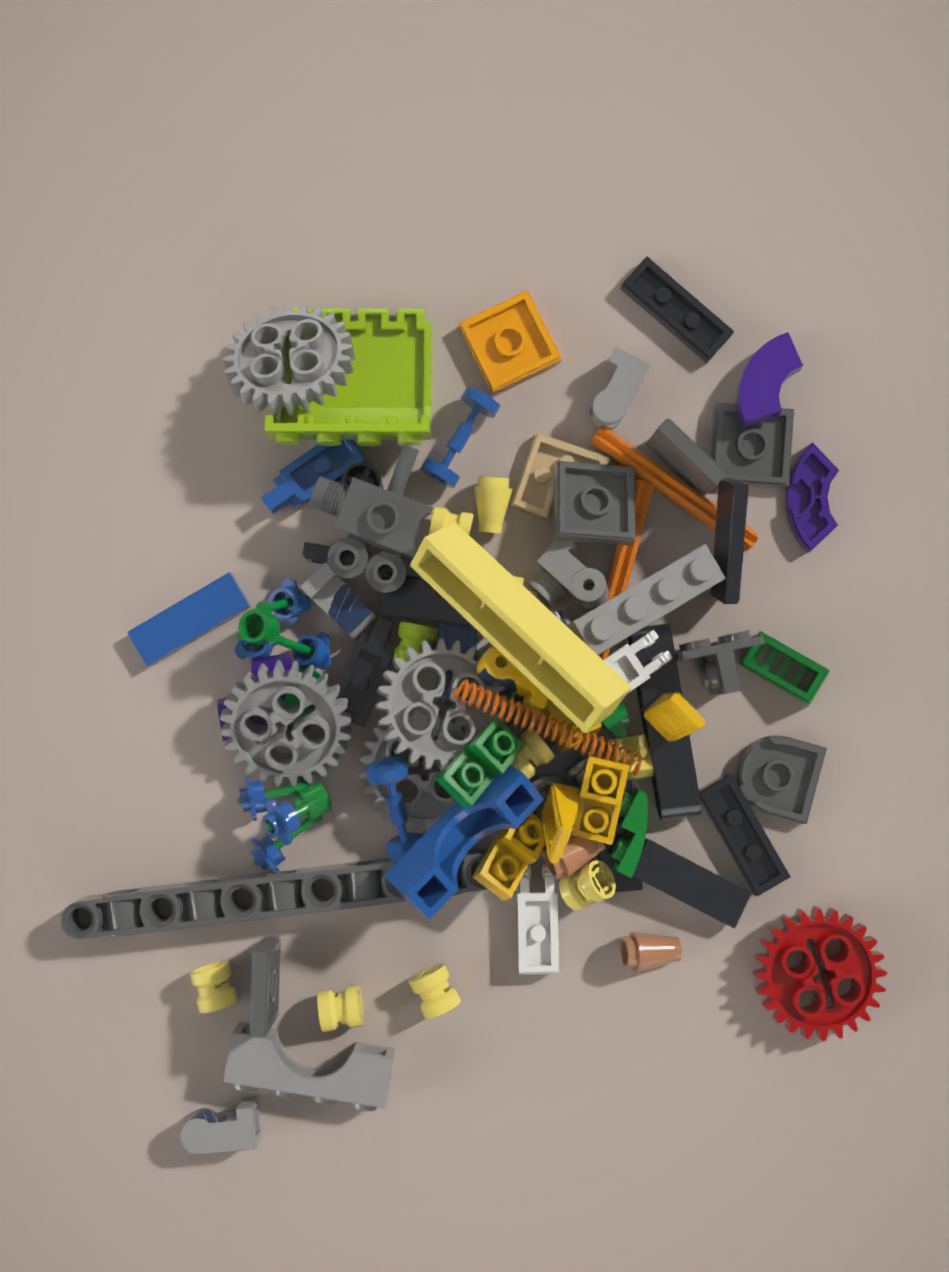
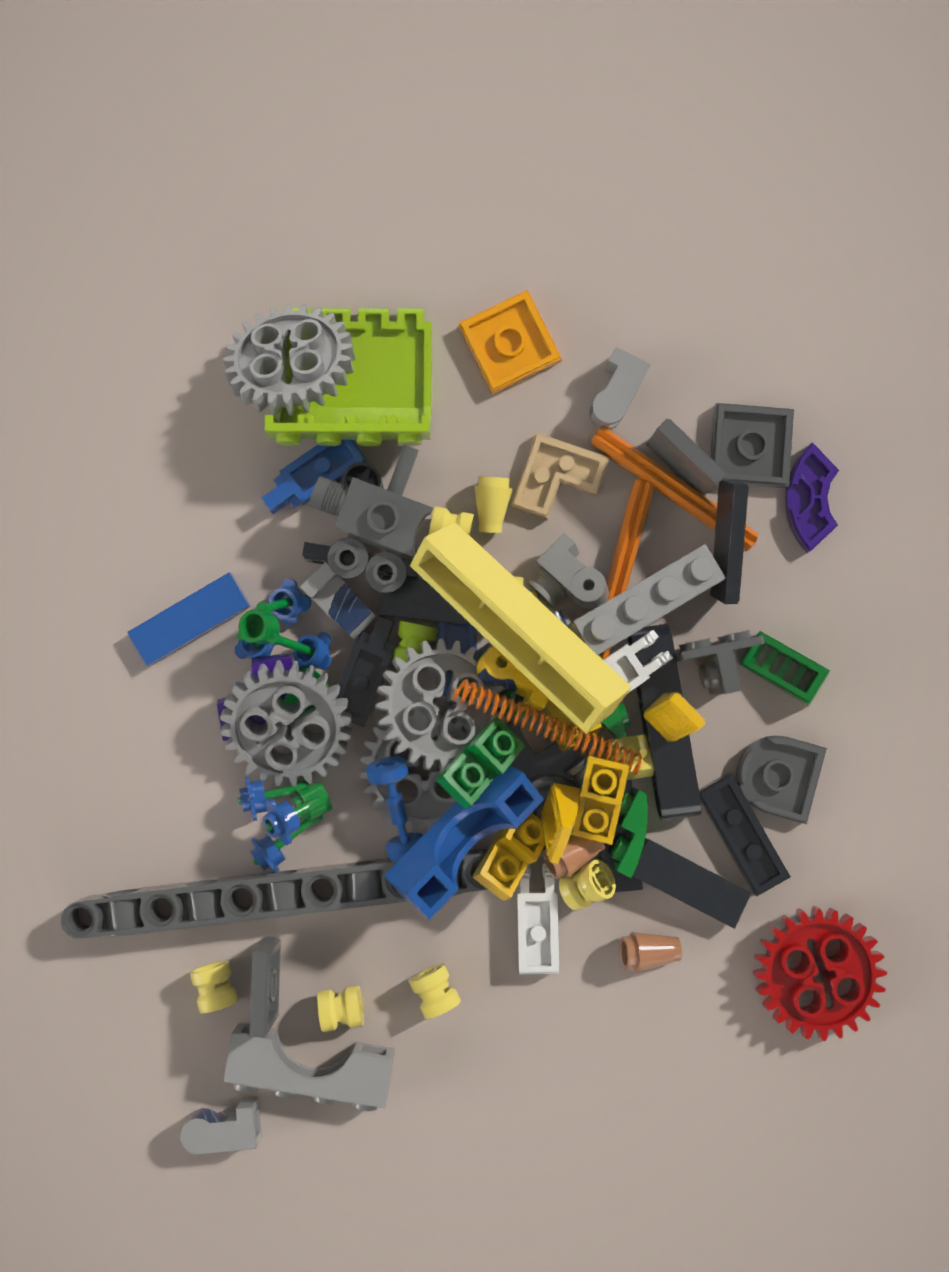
(479, 403): blue wheel -> none
(533, 754): light yellow wheel -> none
(594, 503): dark grey tile -> none
(676, 309): black tile -> none
(763, 379): dark purple tile -> none

